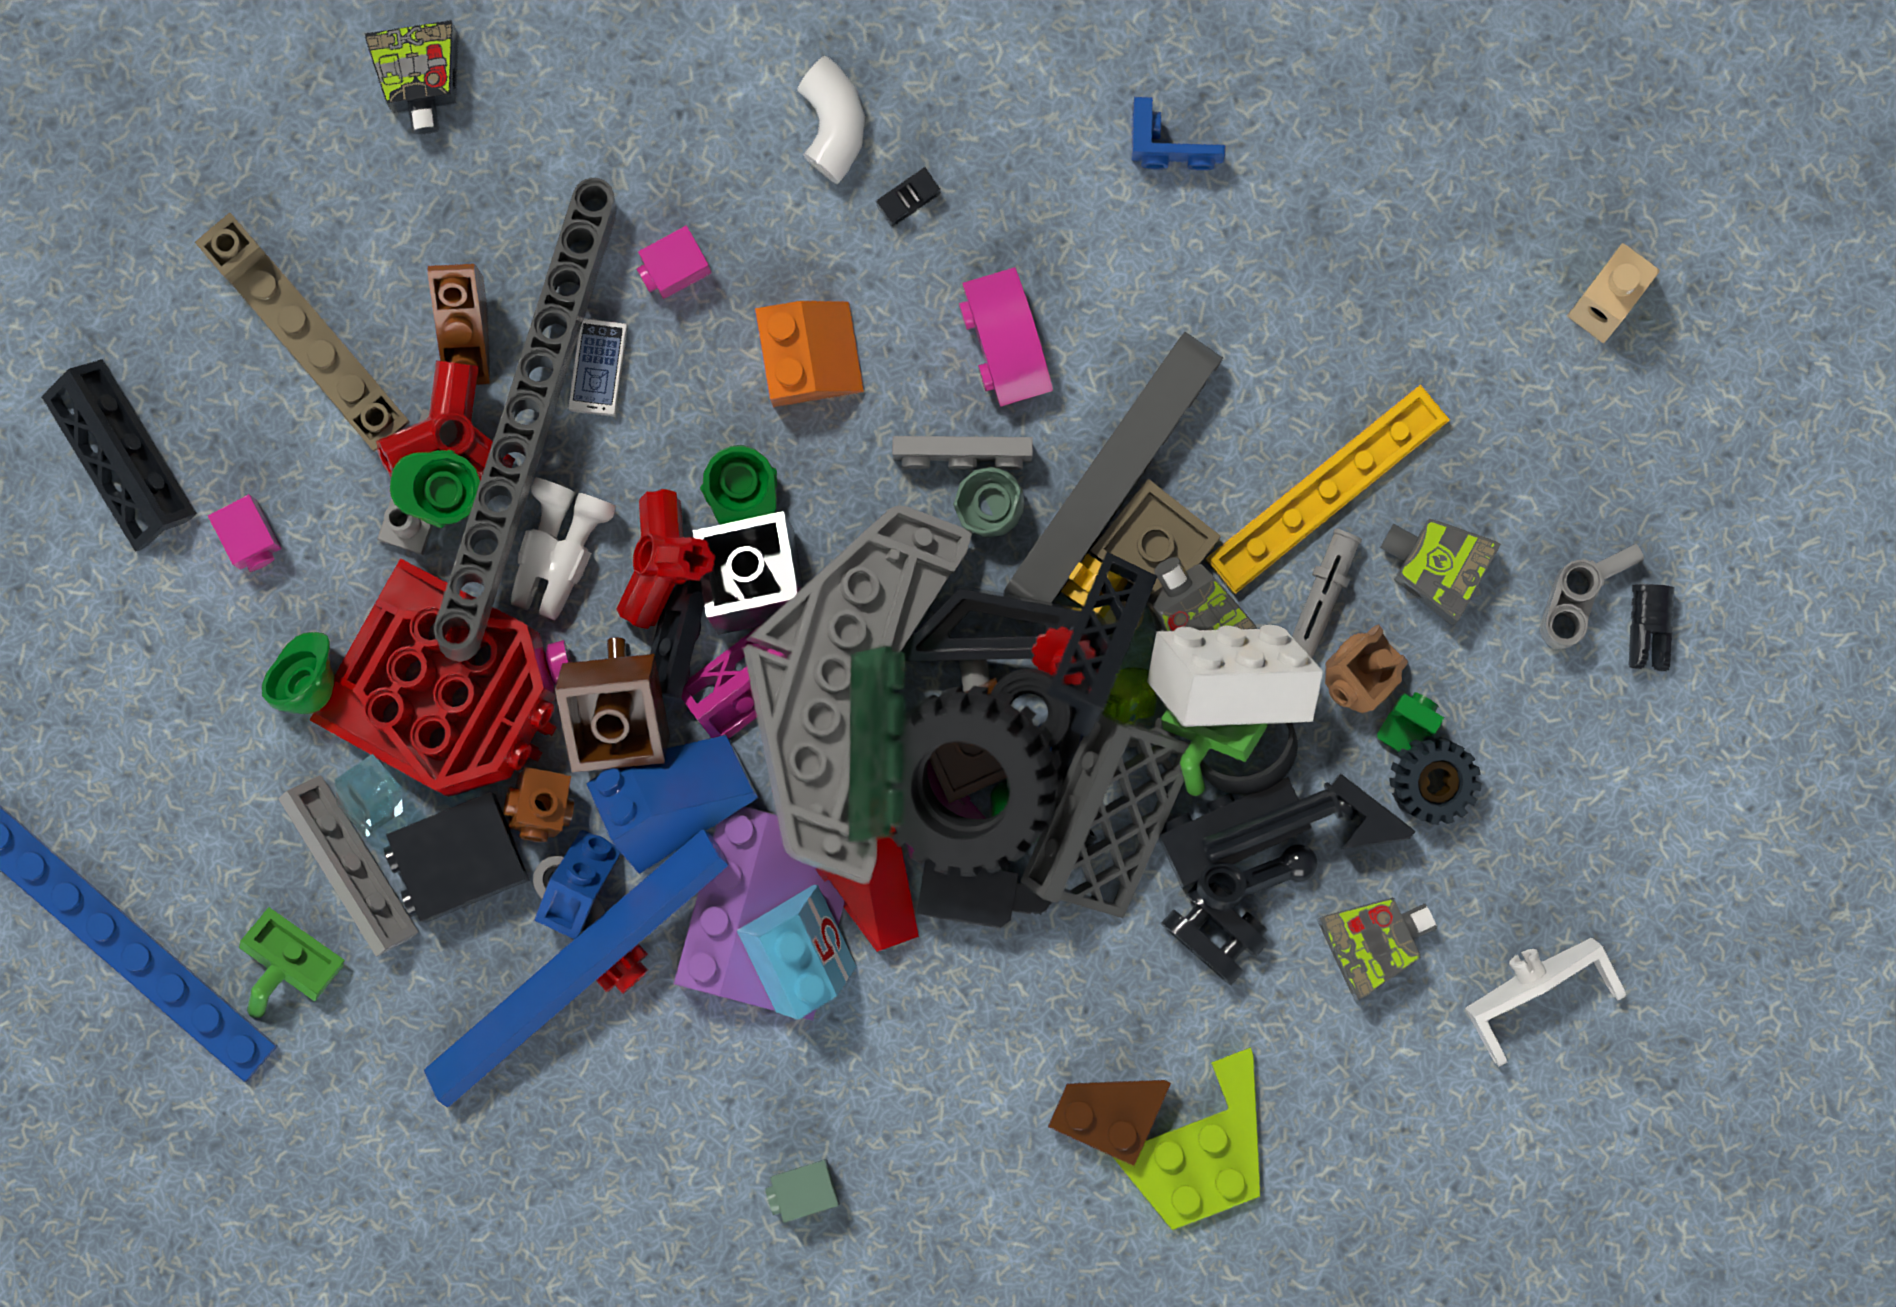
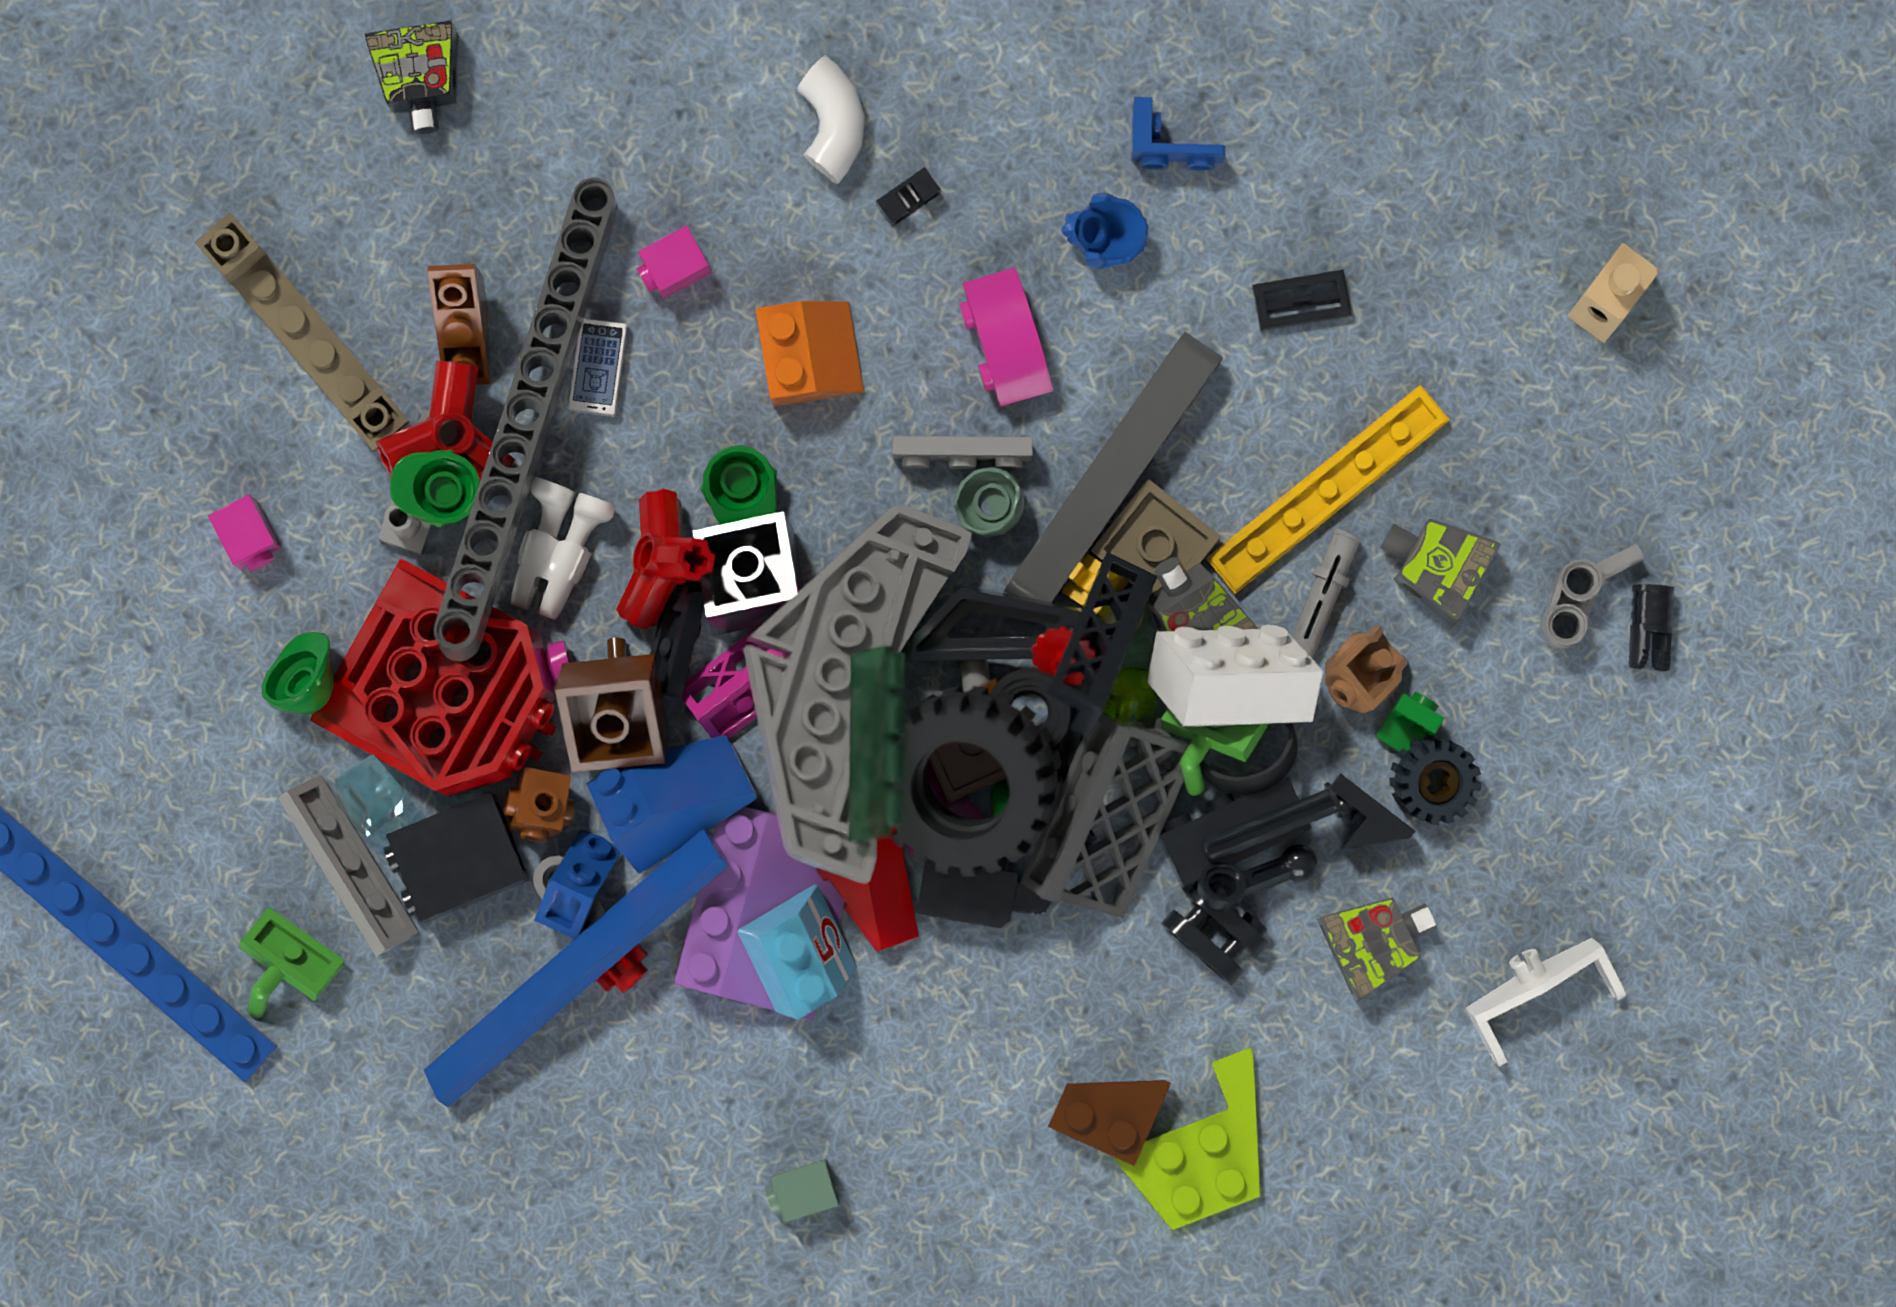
(122, 447): black fence -> none
(1107, 231): none -> blue hair
(1307, 317): none -> black tile

